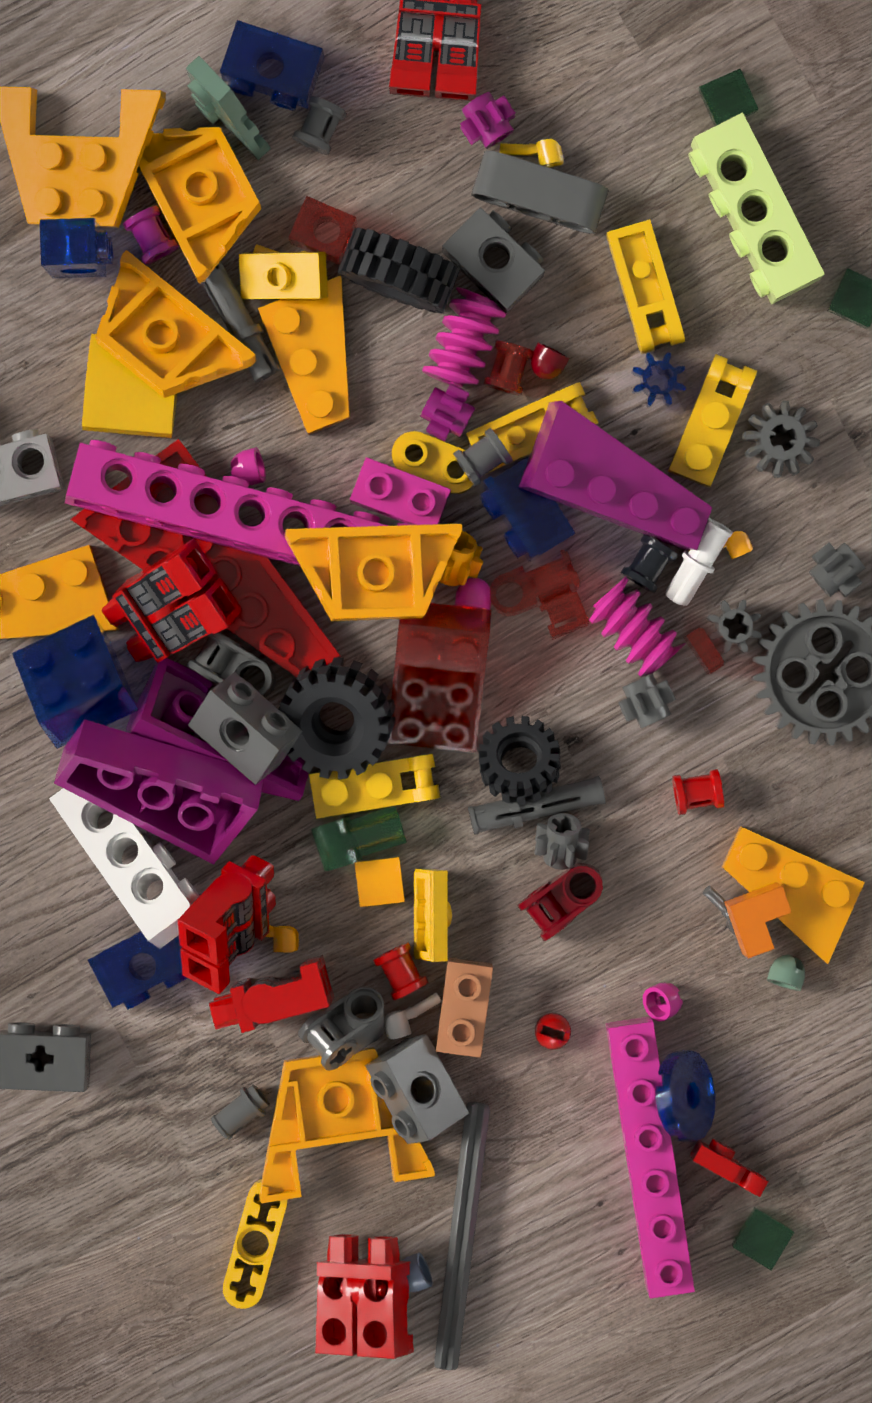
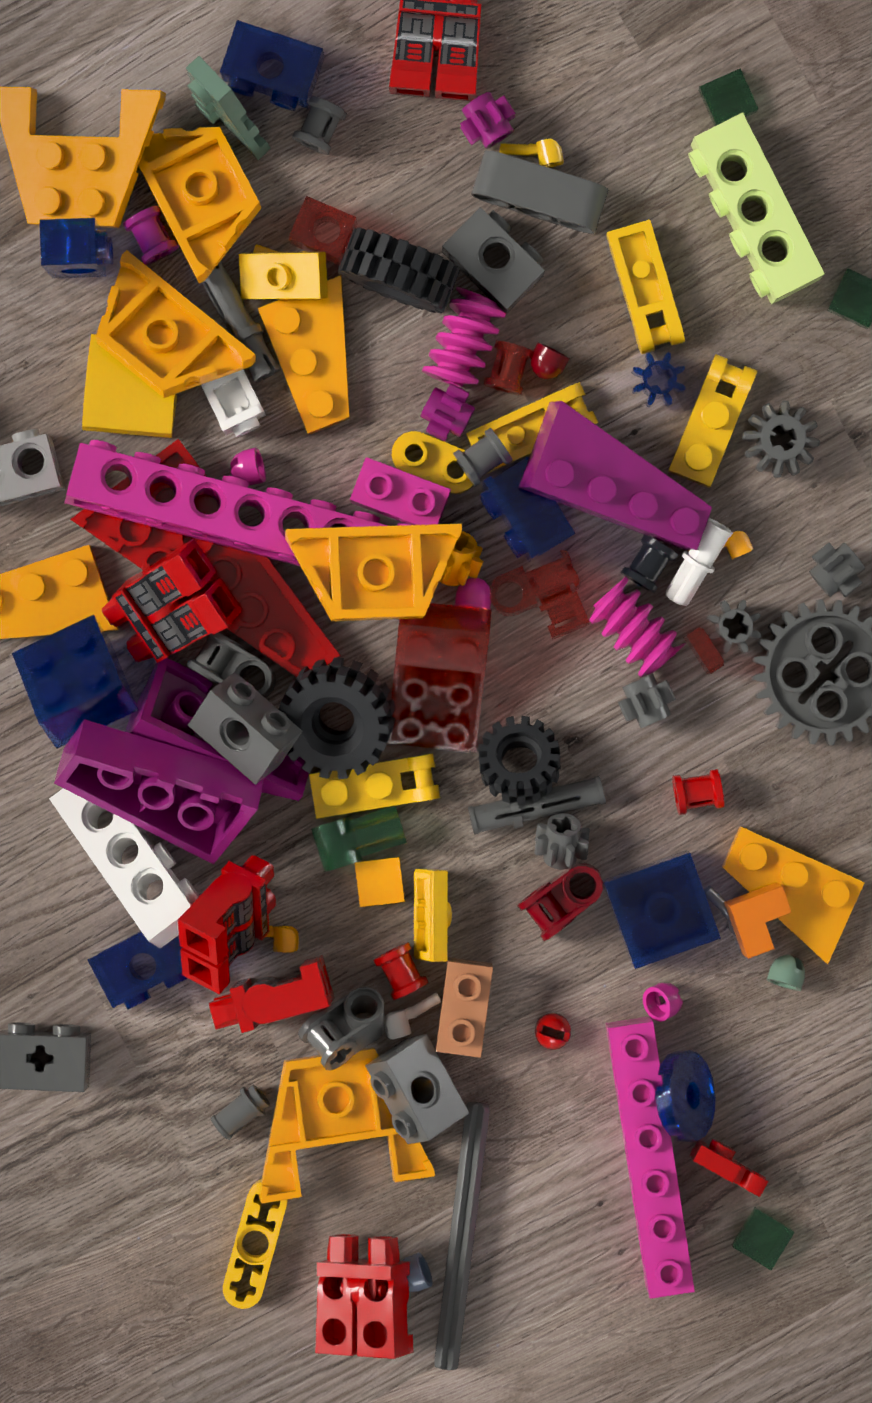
(234, 403): none -> white bracket
(661, 909): none -> clear blue brick

